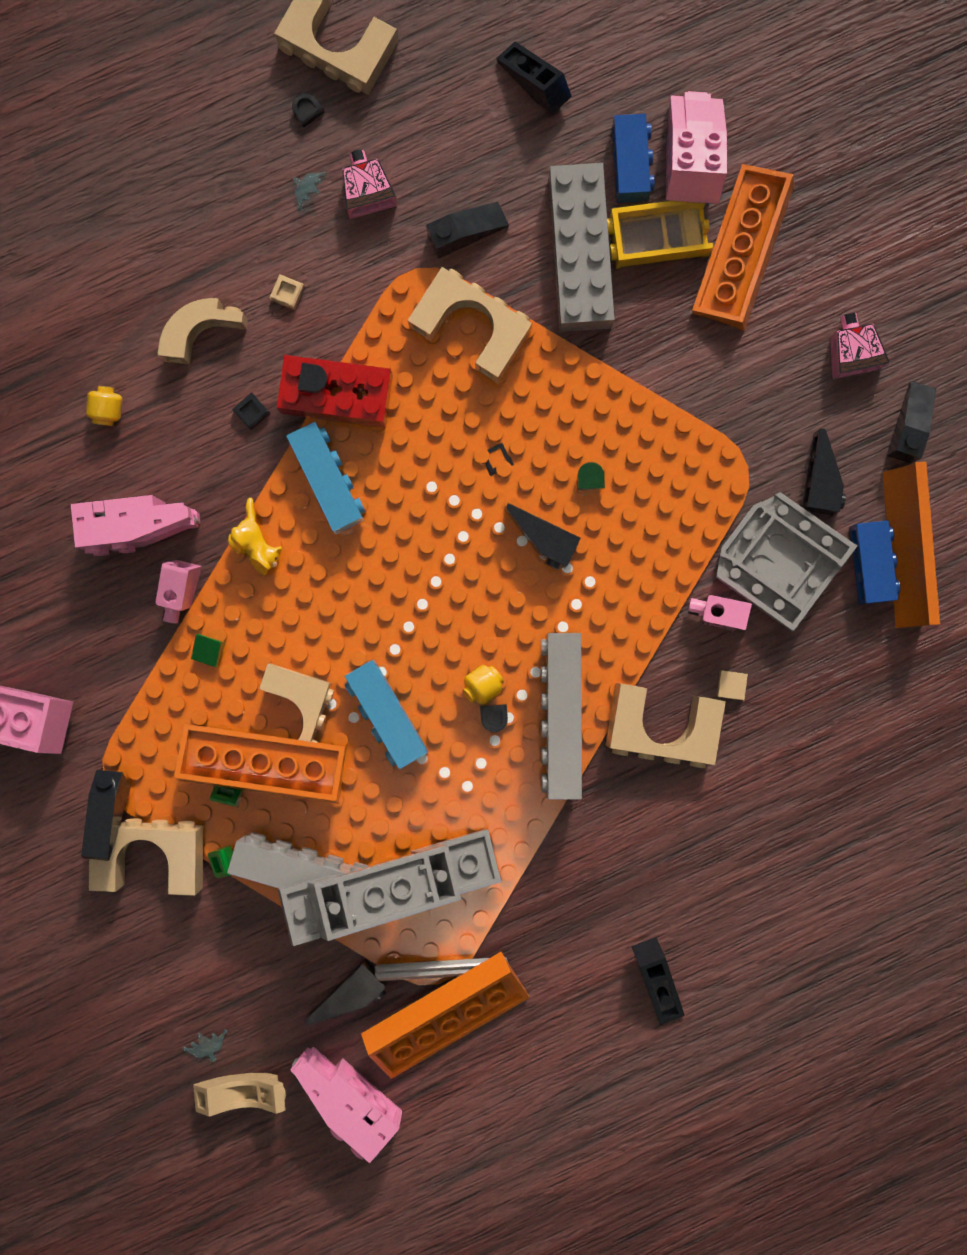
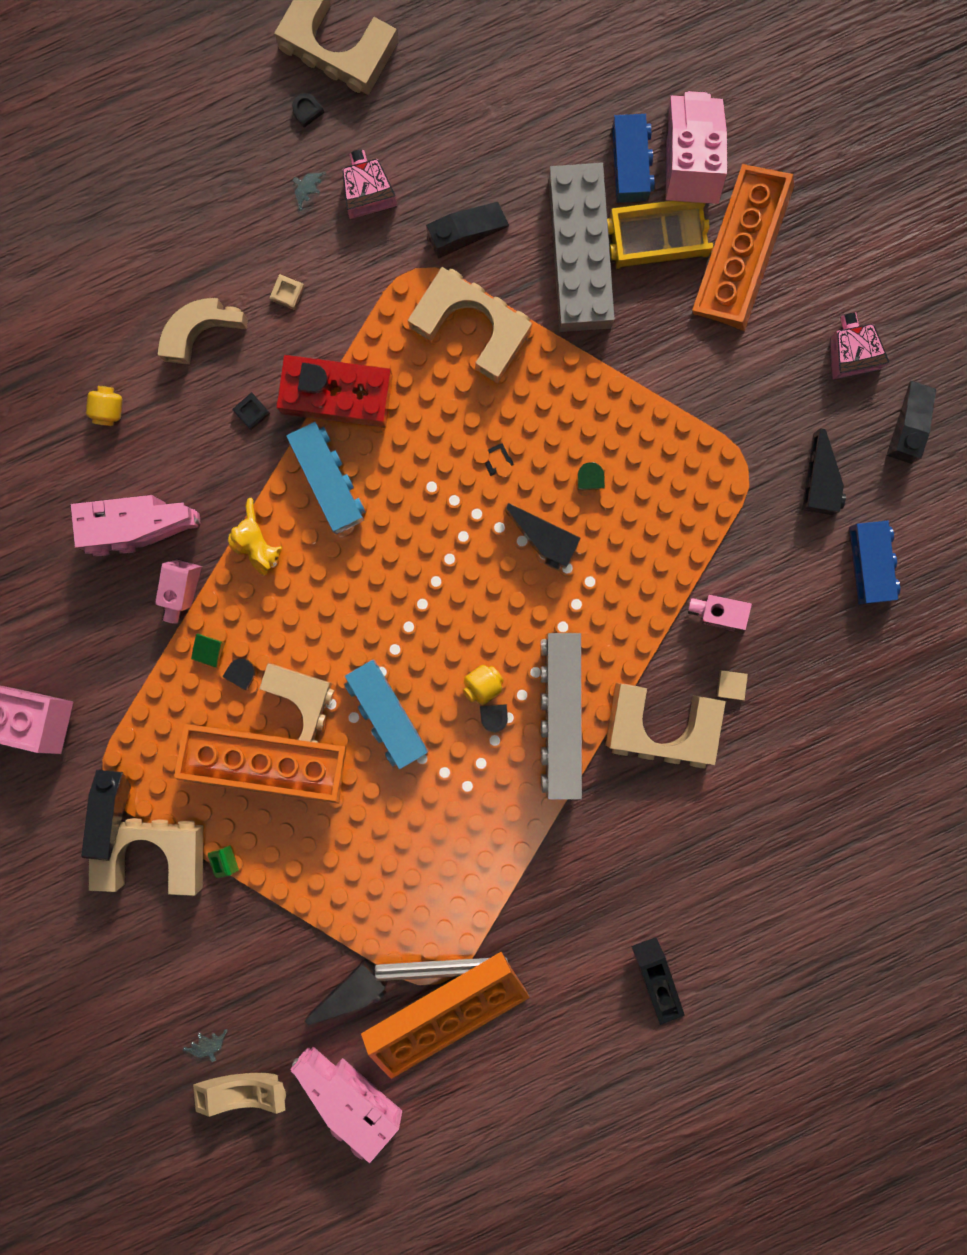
(226, 796): green slope -> none
(240, 673): none -> black tile
(281, 864): light grey brick -> none
(390, 890): light grey bracket -> none
(536, 76): black slope -> none
(782, 559): light grey wedge -> none
(910, 517): orange arch -> none

